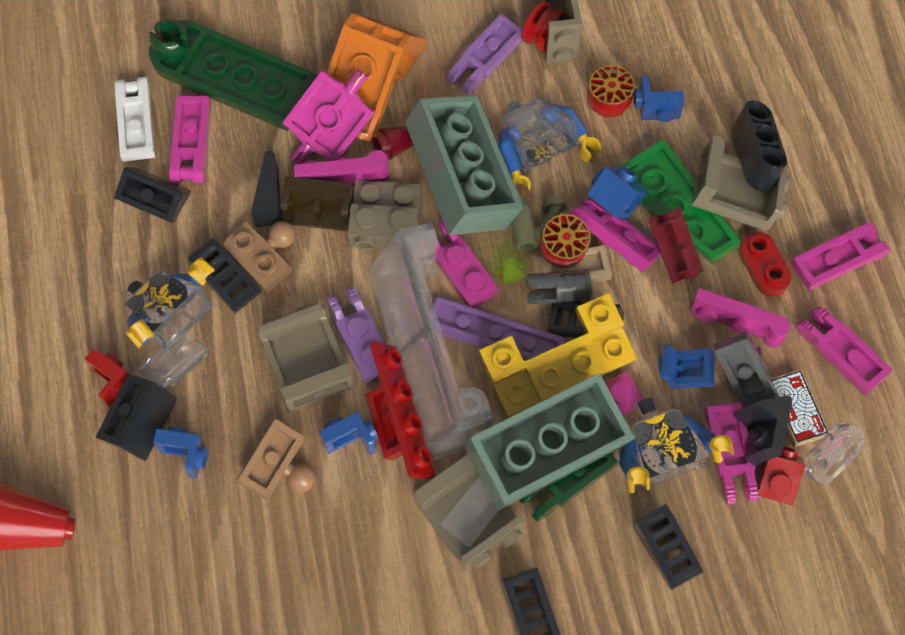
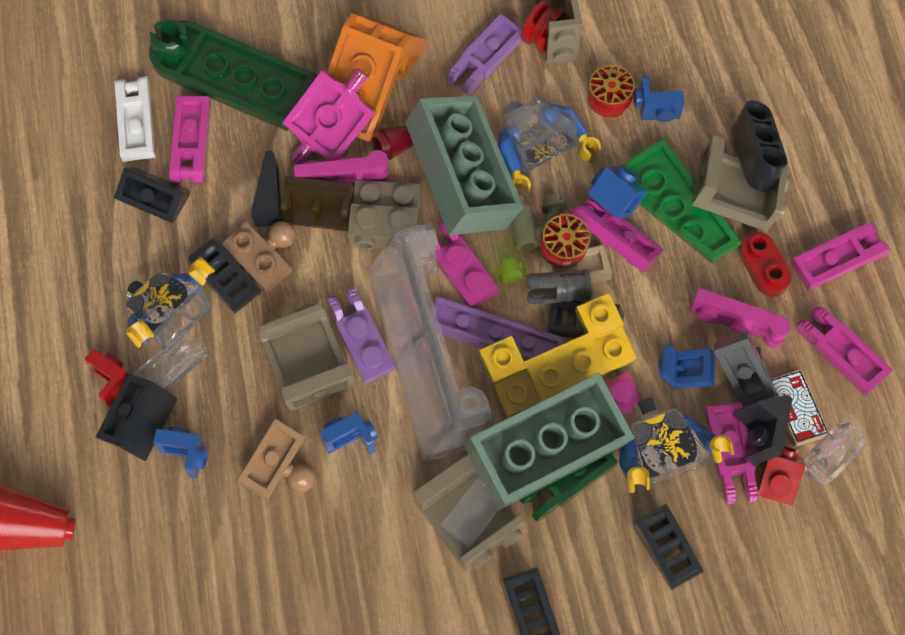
(395, 415): red bracket -> none
(676, 246): dark red hinge -> none

